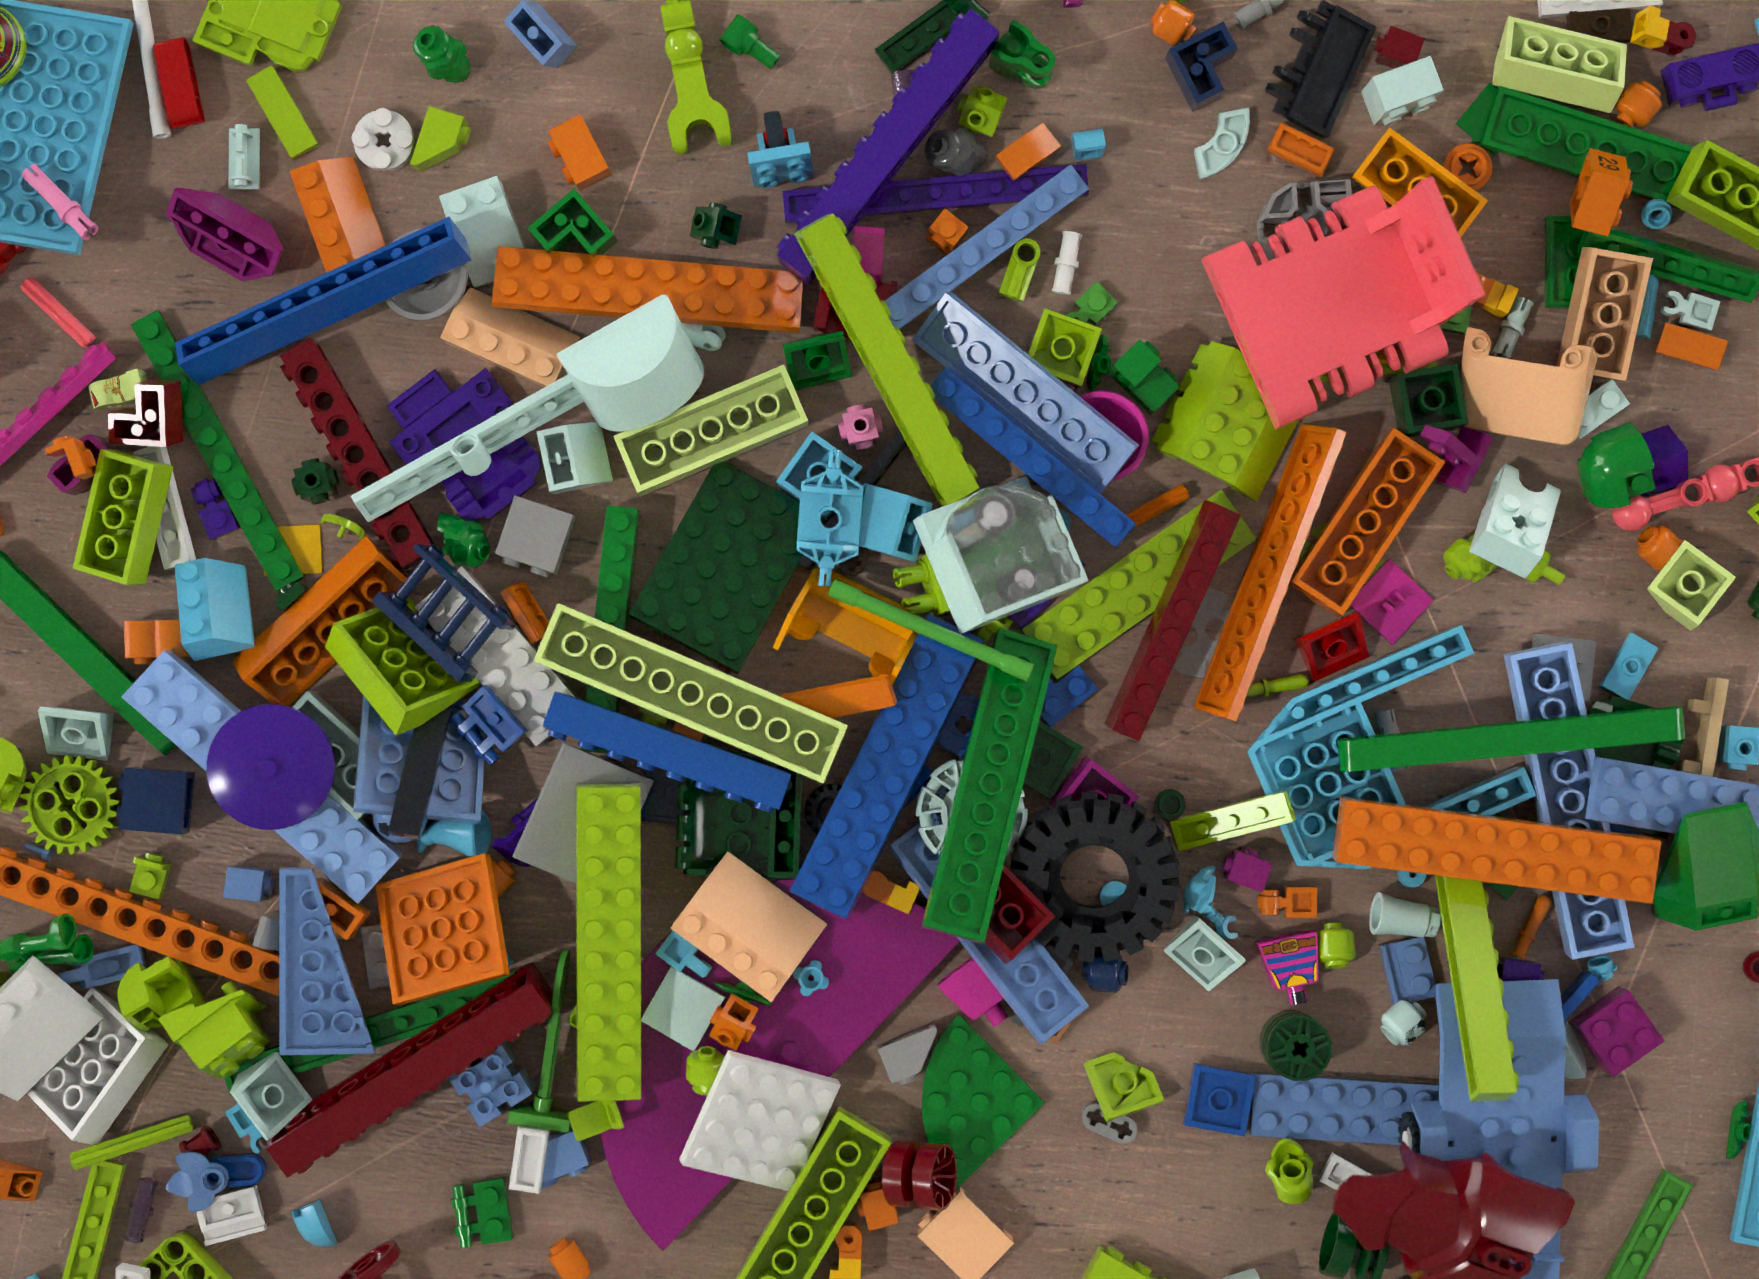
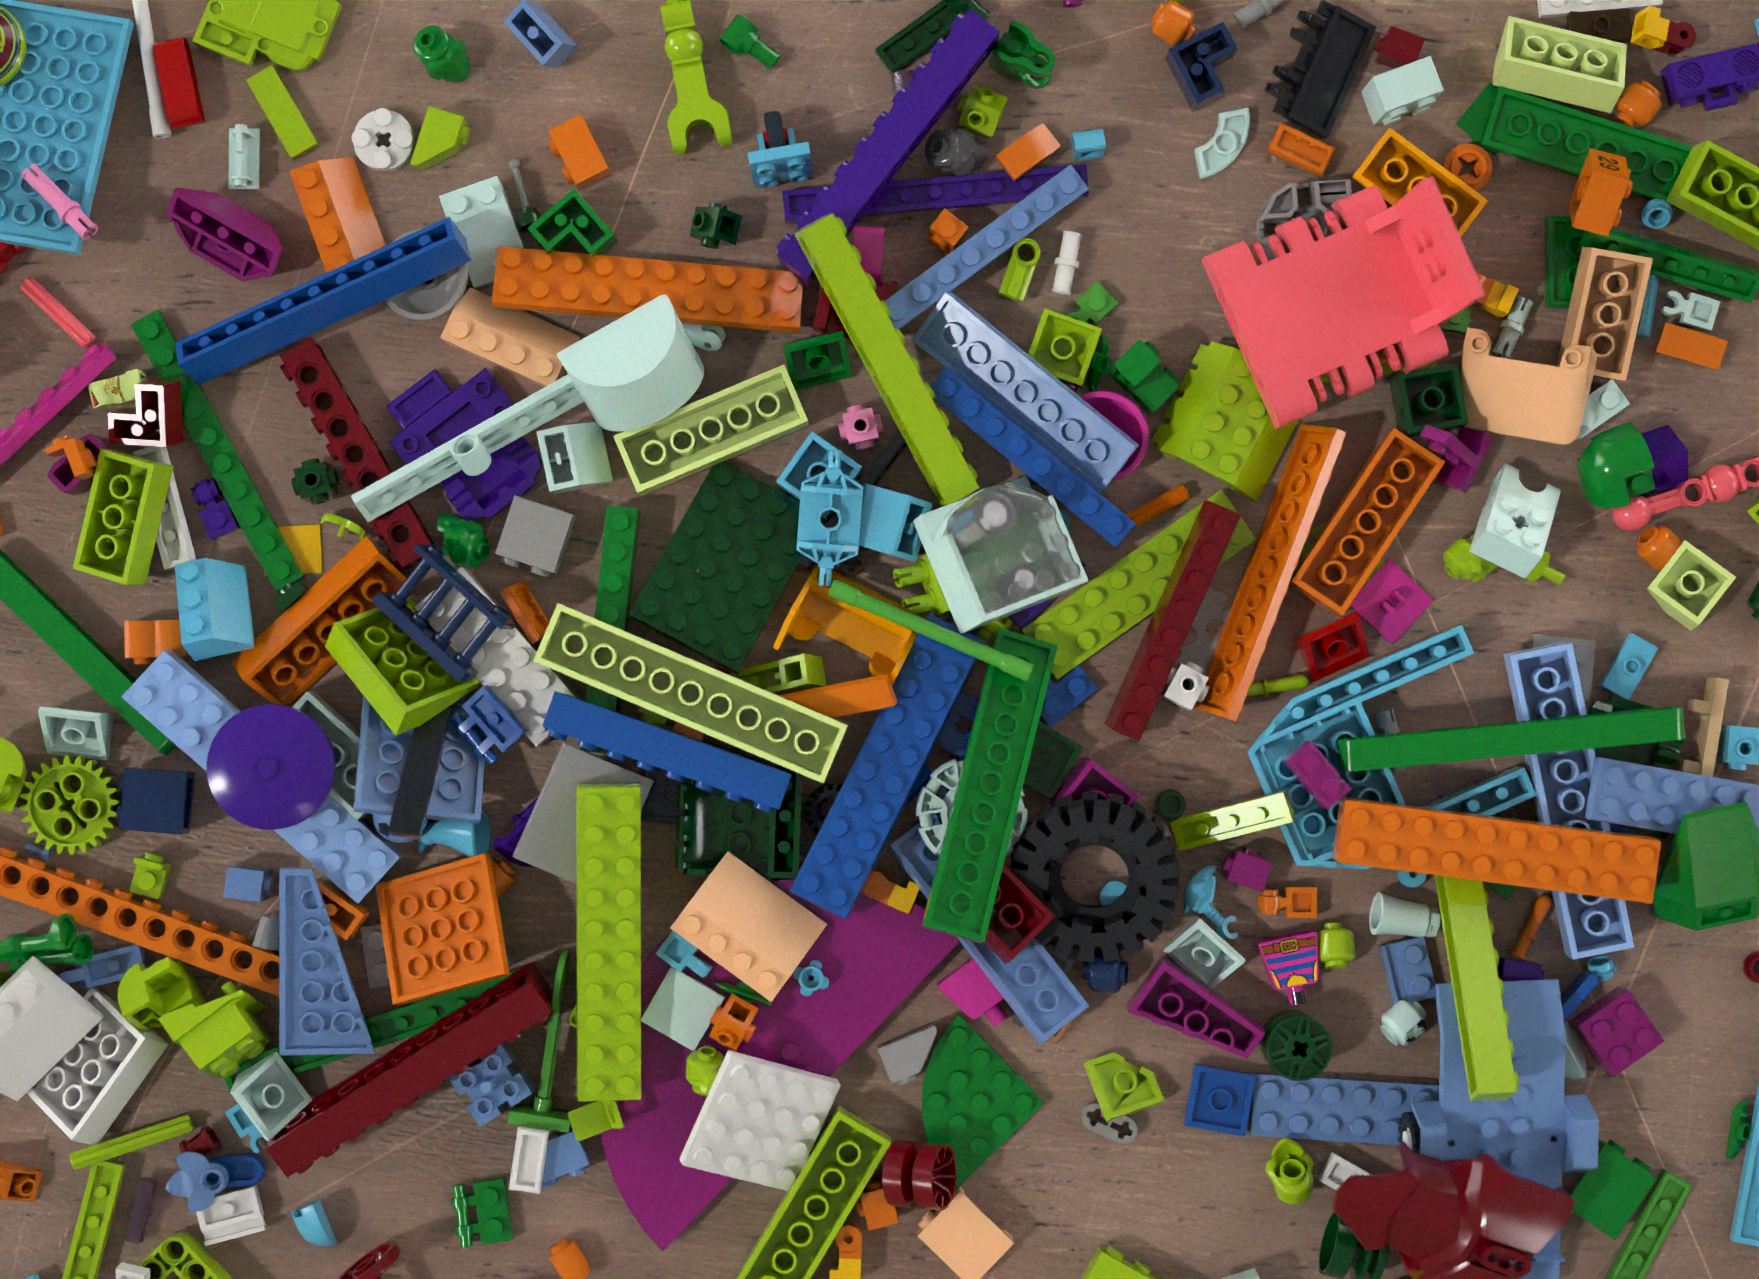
(528, 214): none -> hinge
(786, 674): none -> lime slope
(1186, 1004): none -> magenta wedge
(1197, 689): none -> white brick
(1316, 774): none -> magenta brick
(1613, 1190): none -> green panel

